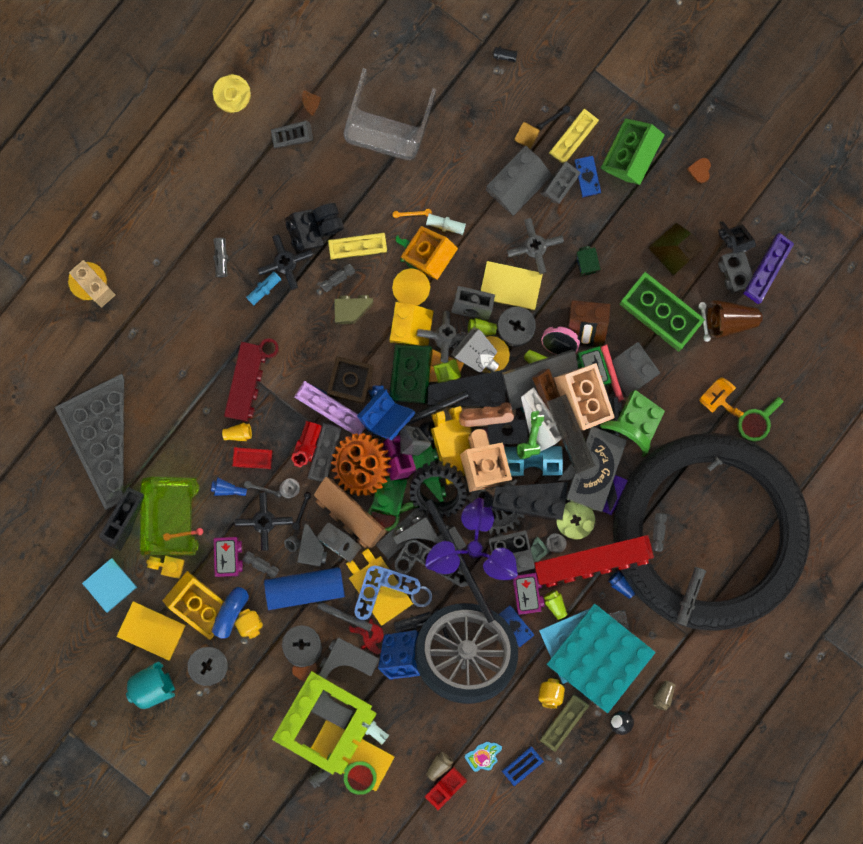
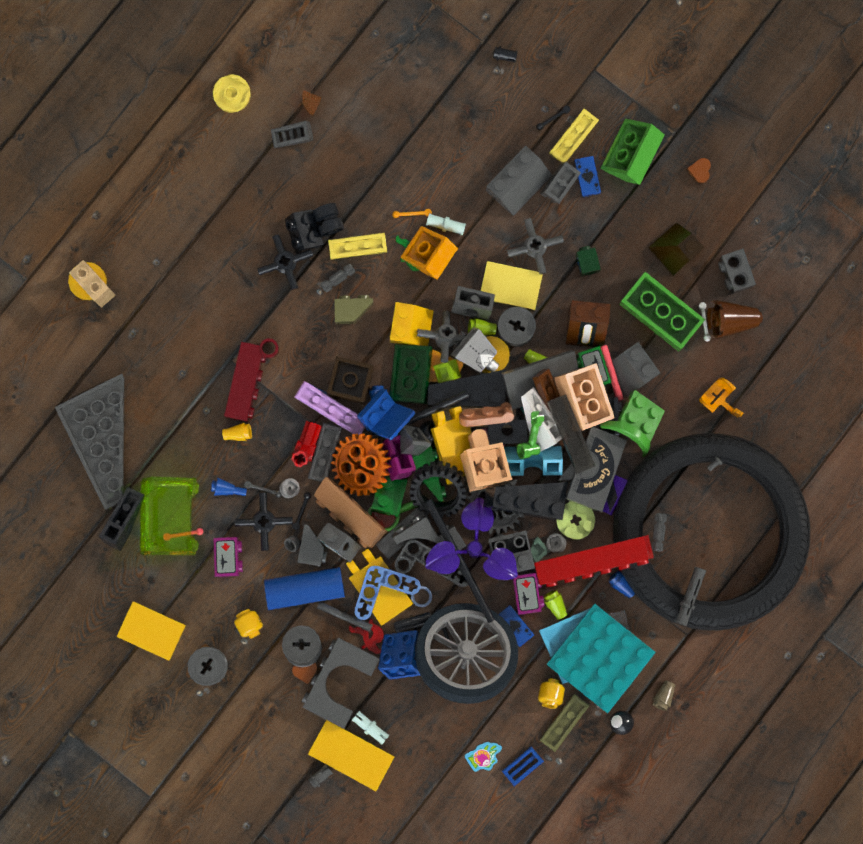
(109, 585): medium azure tile -> none
(150, 687): teal cylinder -> none
(171, 567): yellow plate -> none
(194, 604): yellow slope -> none
(220, 257): dark grey pin -> none
(229, 612): blue cylinder -> none
(252, 458): red tile -> none
(260, 564): dark grey axle -> none
(263, 288): dark azure pin -> none
(301, 709): lime hinge -> none
(359, 777): piece -> none
(382, 133): clear windscreen -> none
(411, 287): yellow tile -> none
(439, 766): dark tan cone -> none
(445, 788): red slope -> none
(527, 135): pearl gold slope -> none
(560, 340): tile -> none
(736, 238): black bracket -> none
(755, 424): piece -> none
(768, 268): dark purple tile -> none

